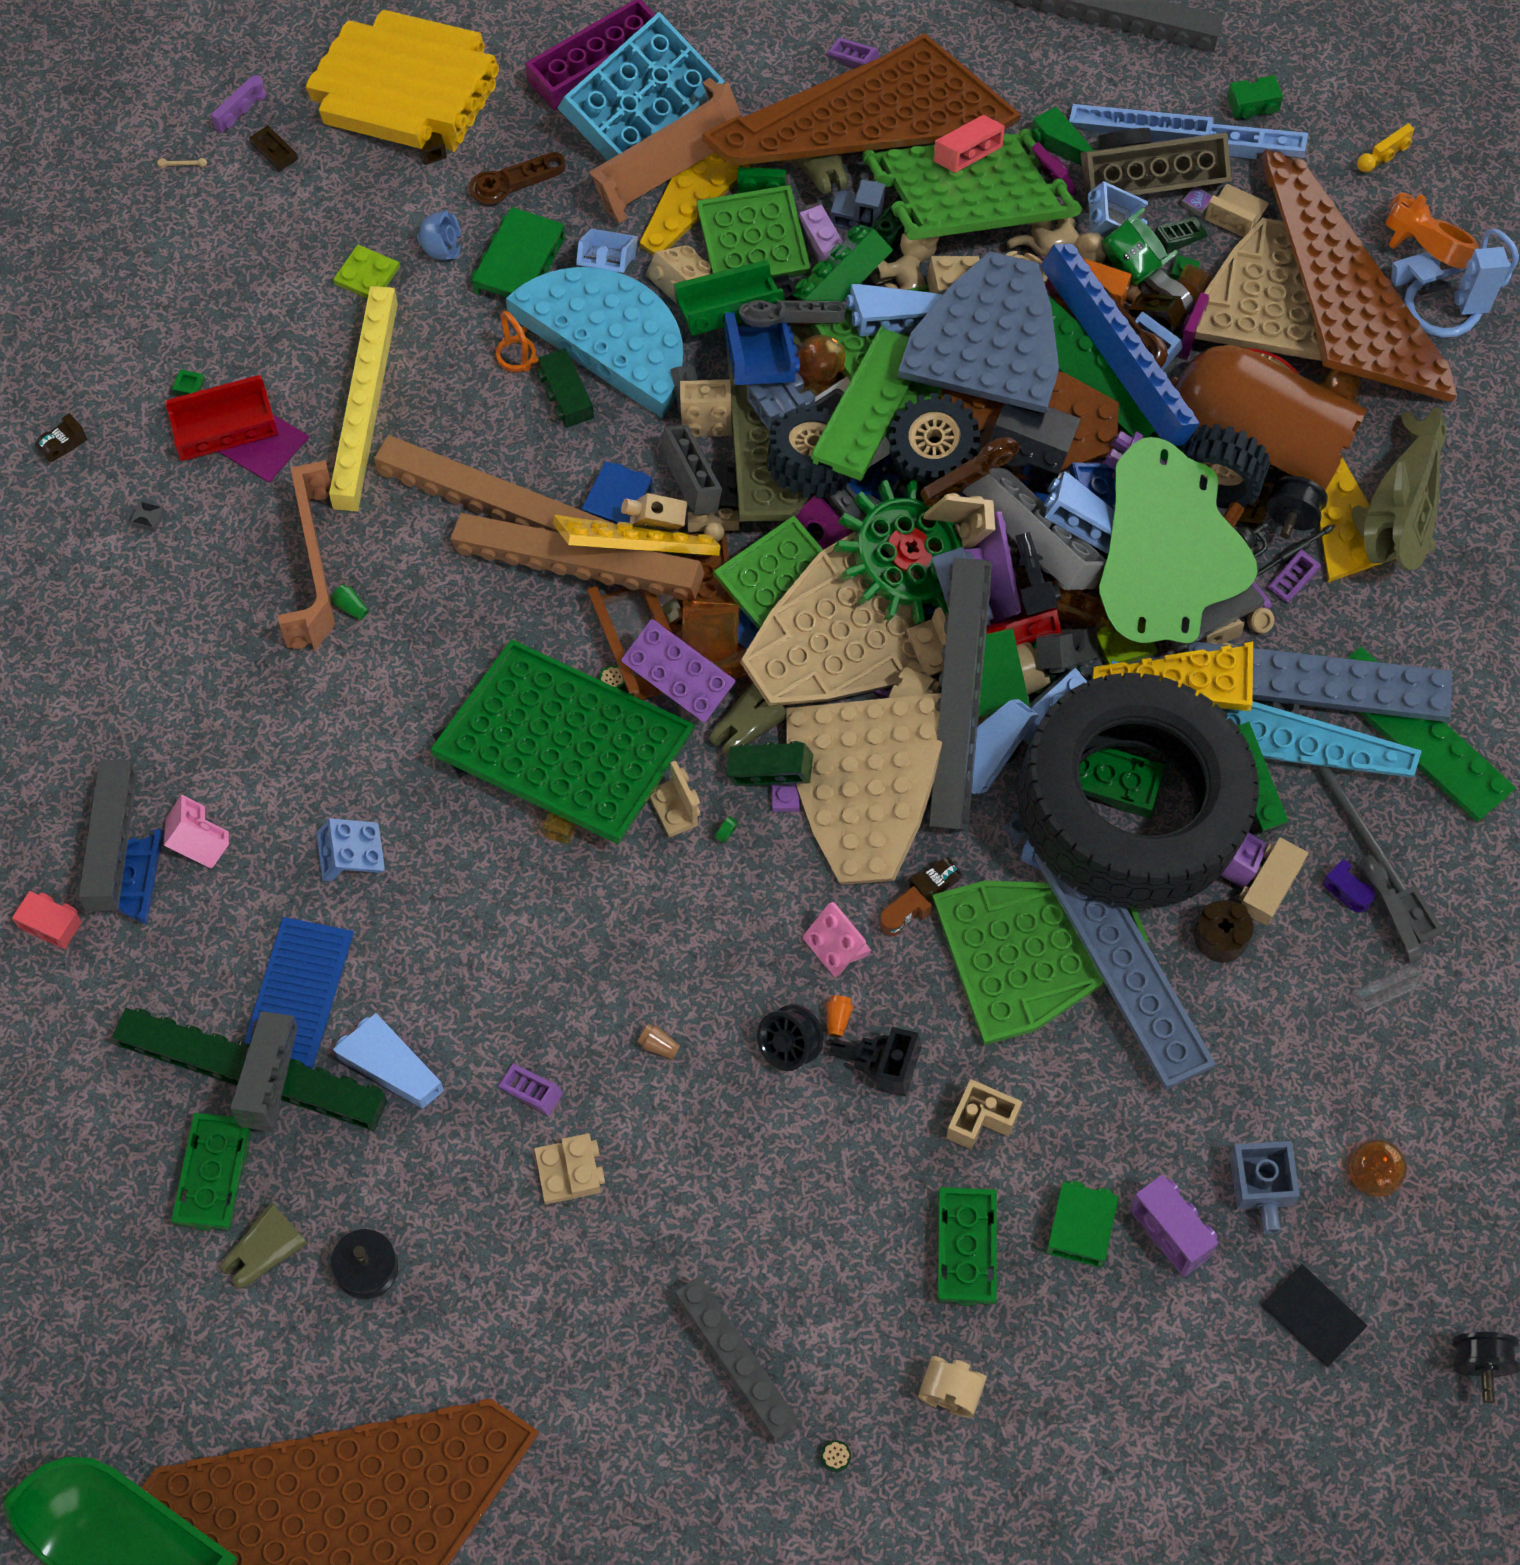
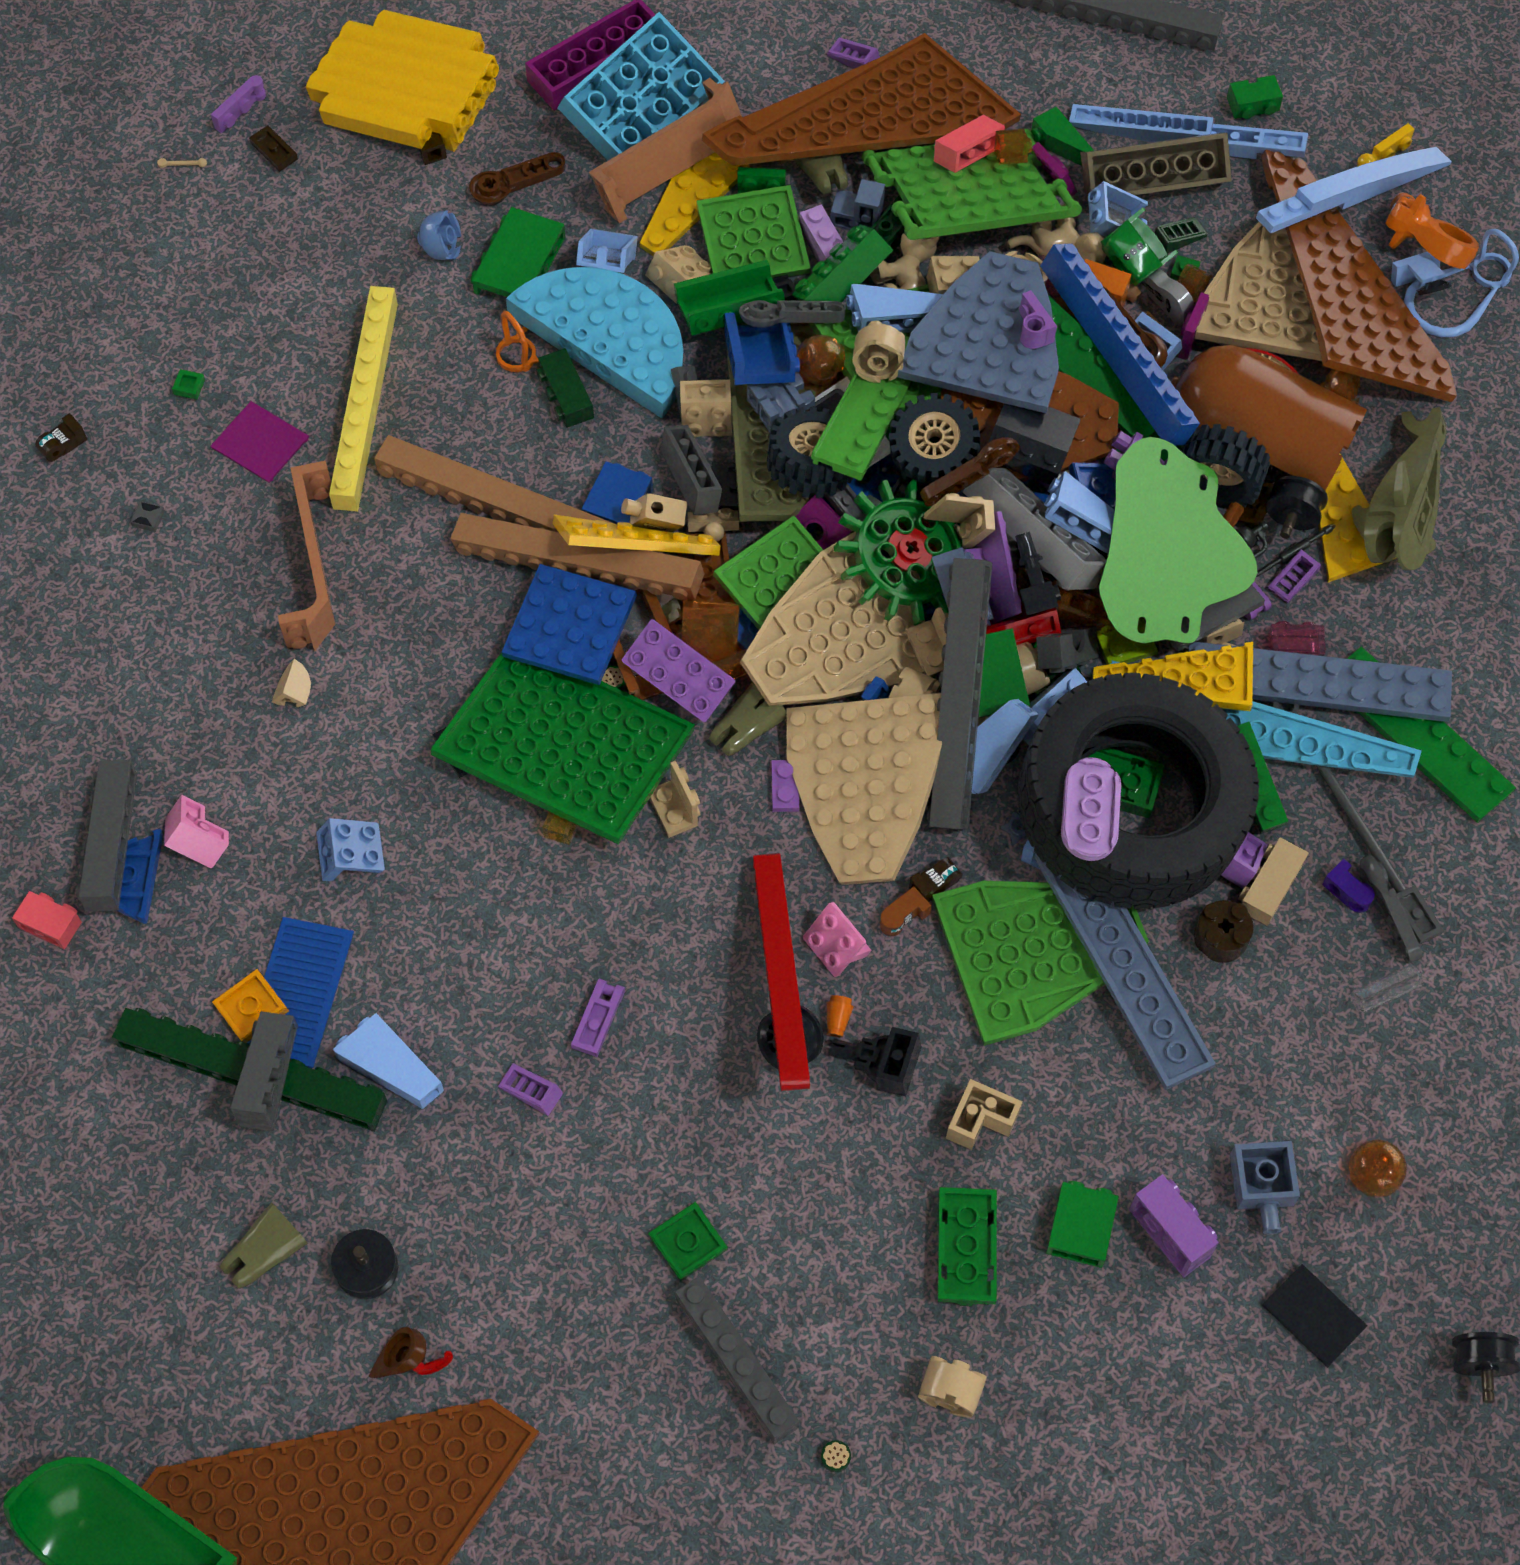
(211, 1172): green piece -> none
(221, 417): red panel -> none
(245, 1001): none -> light orange tile
(293, 685): none -> tan brick
(348, 601): green cone -> none
(365, 269): lime plate -> none
(406, 1352): none -> reddish brown piece
(569, 624): none -> blue plate
(569, 1169): tan plate -> none
(597, 1018): none -> medium lavender plate
(658, 1042): medium nougat cone -> none
(688, 1241): none -> green tile
(726, 829): green tile -> none
(770, 764): dark green brick -> none
(781, 973): none -> red beam
(876, 690): none -> blue plate
(878, 352): none -> tan brick
(1012, 146): none -> clear orange brick
(1037, 326): none -> medium lavender plate
(1091, 809): none -> lavender tile
(1124, 138): black tyre -> none
(1164, 309): dark brown plate -> none
(1196, 201): tile -> none
(1235, 210): tan bracket -> none
(1260, 620): tan tile -> none
(1301, 639): none -> clear pink brick
(1352, 187): none -> light blue slope
(1482, 280): light blue brick -> none

